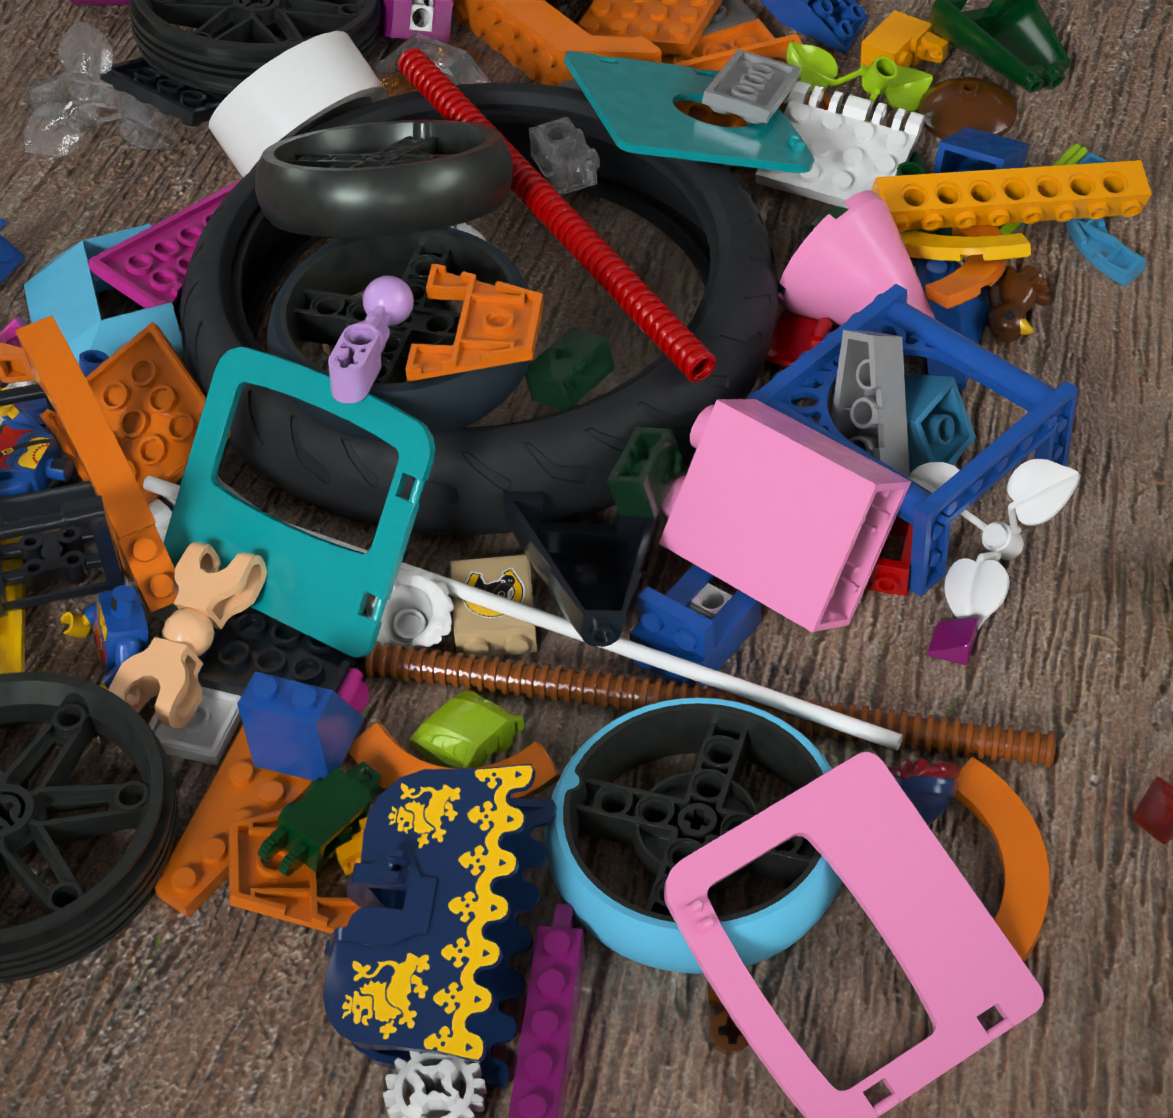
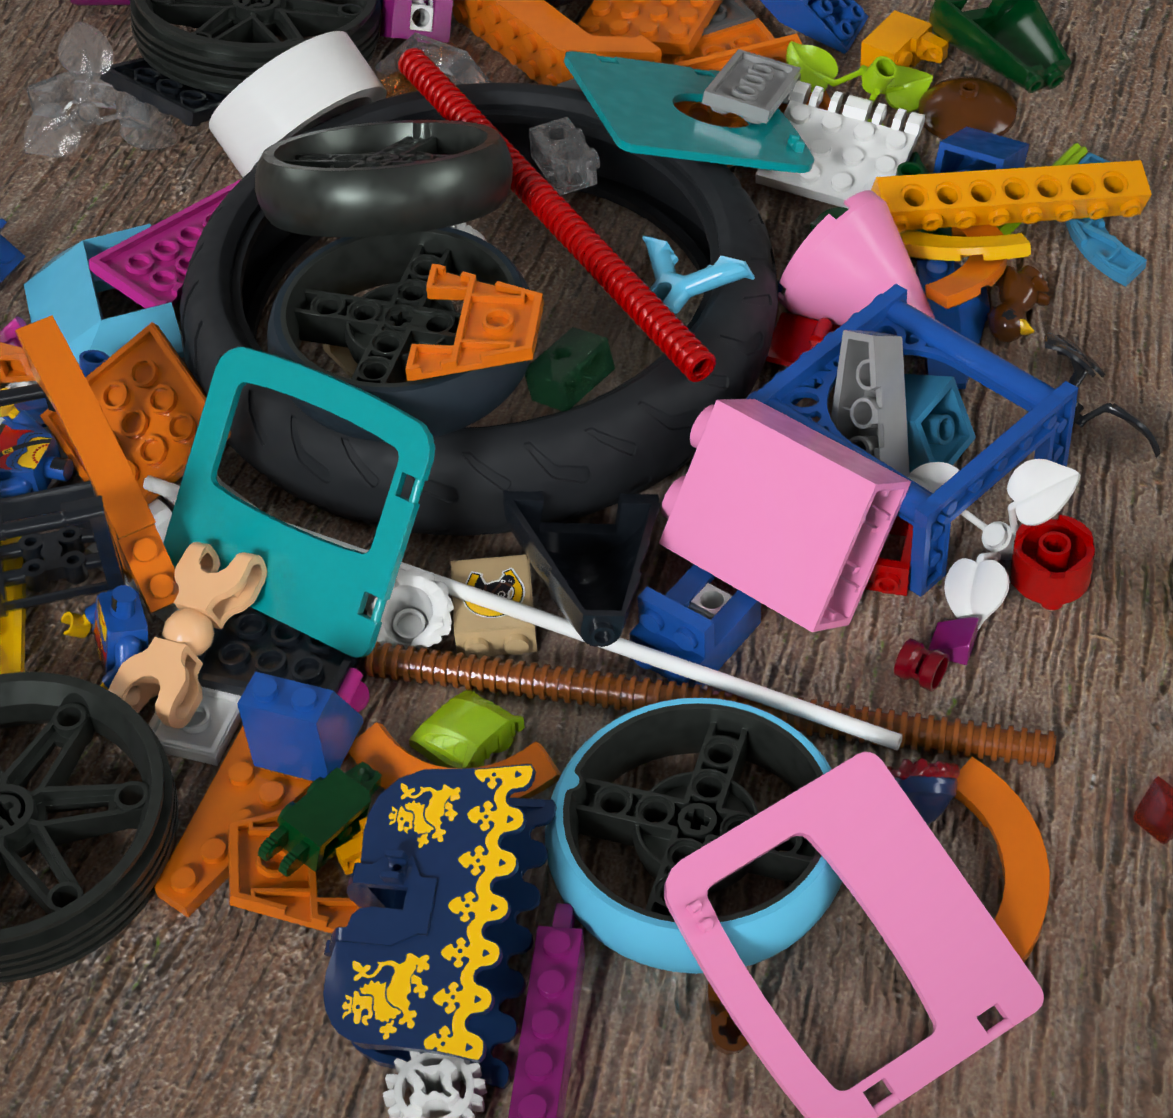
(359, 349): lavender beam -> none
(645, 472): clear green brick -> none
(677, 288): none -> medium azure piece
(921, 664): none -> dark red wheel
(1053, 561): none -> red brick
(1082, 366): none -> black plant

